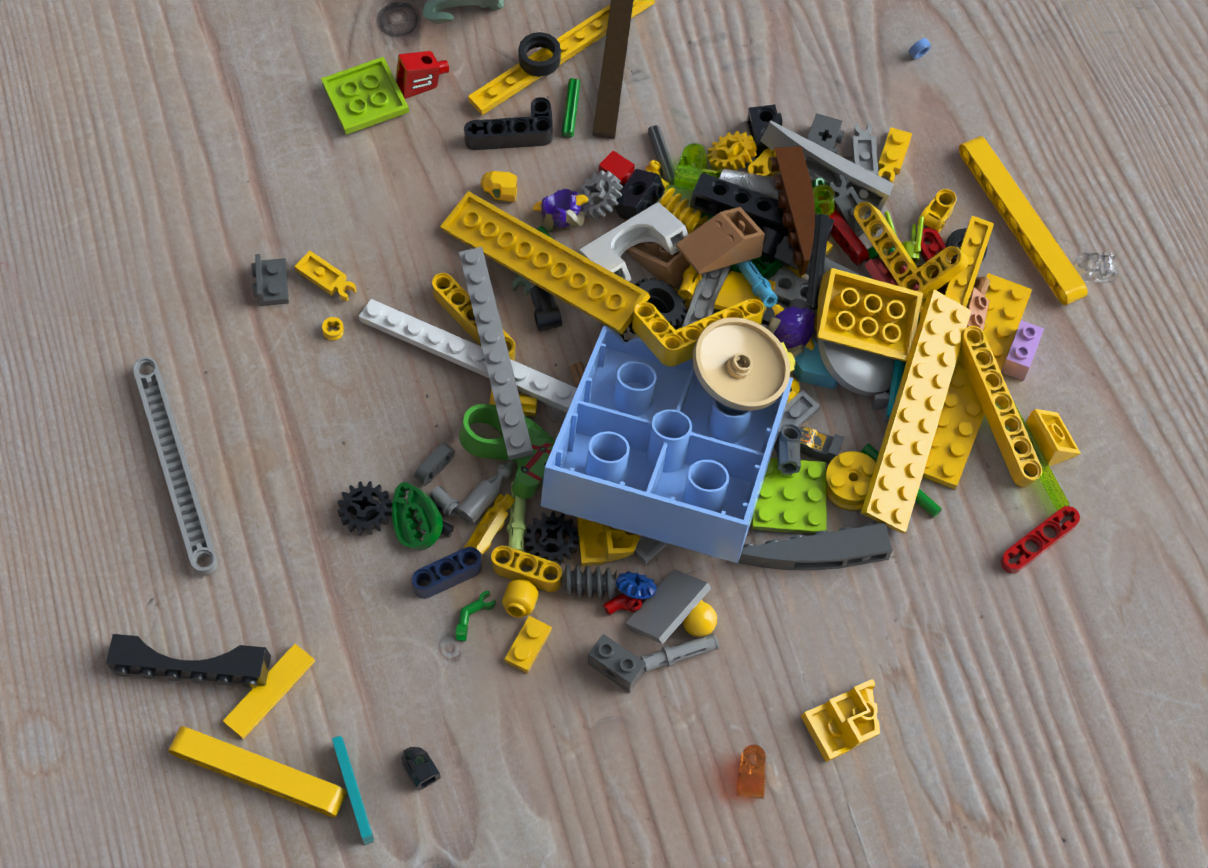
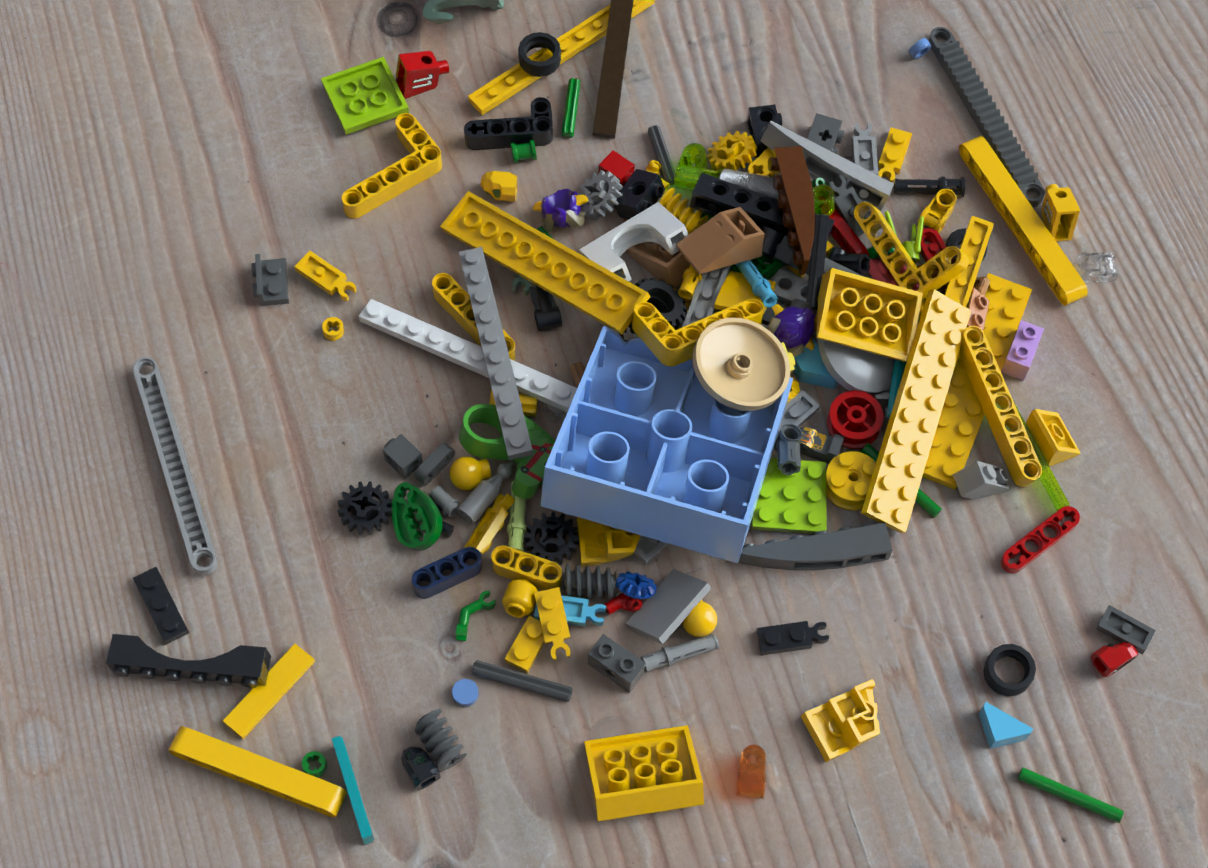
(161, 605): none -> black plate
(312, 756): none -> green bush
(402, 456): none -> dark grey brick
(409, 134): none -> yellow beam
(438, 741): none -> dark grey piece
(465, 692): none -> medium blue tile
(469, 472): none -> yellow piece
(522, 680): none -> dark grey axle
(523, 151): none -> green bush
(553, 620): none -> yellow plate
(578, 611): none -> medium azure plate
(644, 773): none -> yellow slope
(789, 637): none -> black plate
(856, 262): none -> black piece
(856, 418): none -> red wheel
(901, 185): none -> black pin
(981, 480): none -> light grey slope
(985, 113): none -> dark grey gear
(1002, 728): none -> medium azure slope
(1020, 655): none -> black tyre
(1060, 212): none -> yellow torso
(1070, 795): none -> green piece
(1113, 658): none -> red rock
(1125, 629): none -> dark grey plate

